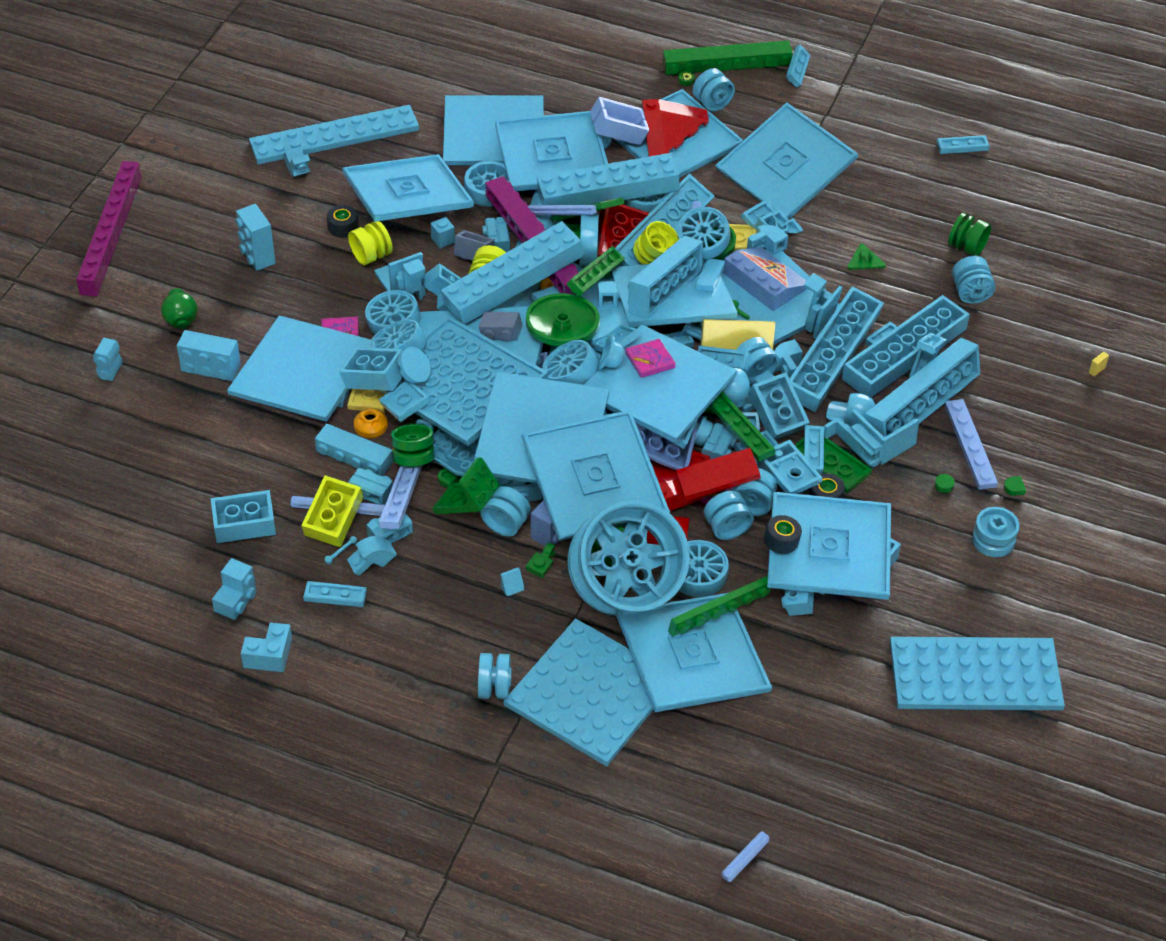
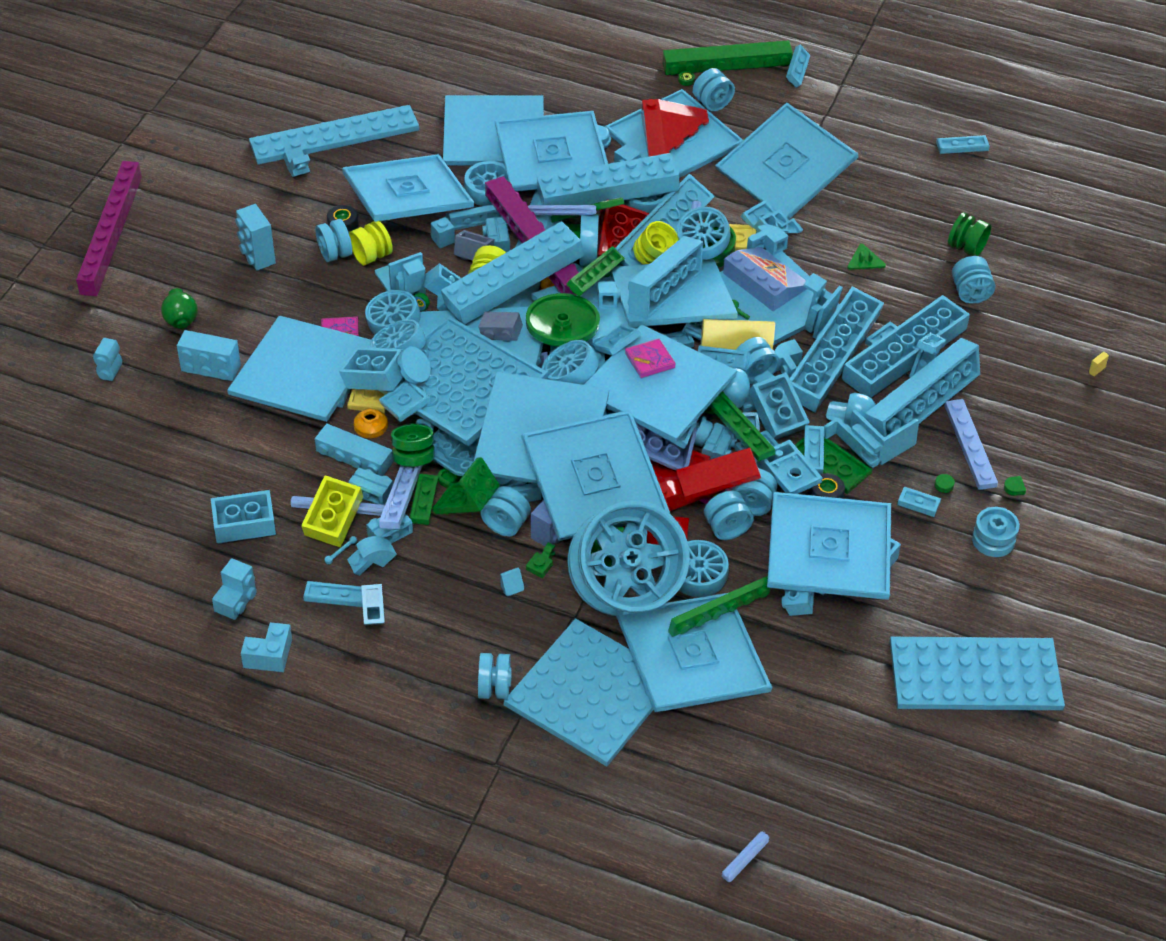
(333, 240): none -> medium azure wheel
(372, 604): none -> medium azure brick
(423, 301): none -> green tile
(424, 499): none -> green plate
(472, 217): none -> medium azure fence
(612, 354): medium azure hat -> none
(619, 121): light blue piece -> none
(626, 153): none -> medium azure brick
(710, 275): medium azure tile -> none
(782, 534): black wheel -> none
(919, 501): none -> medium azure plate

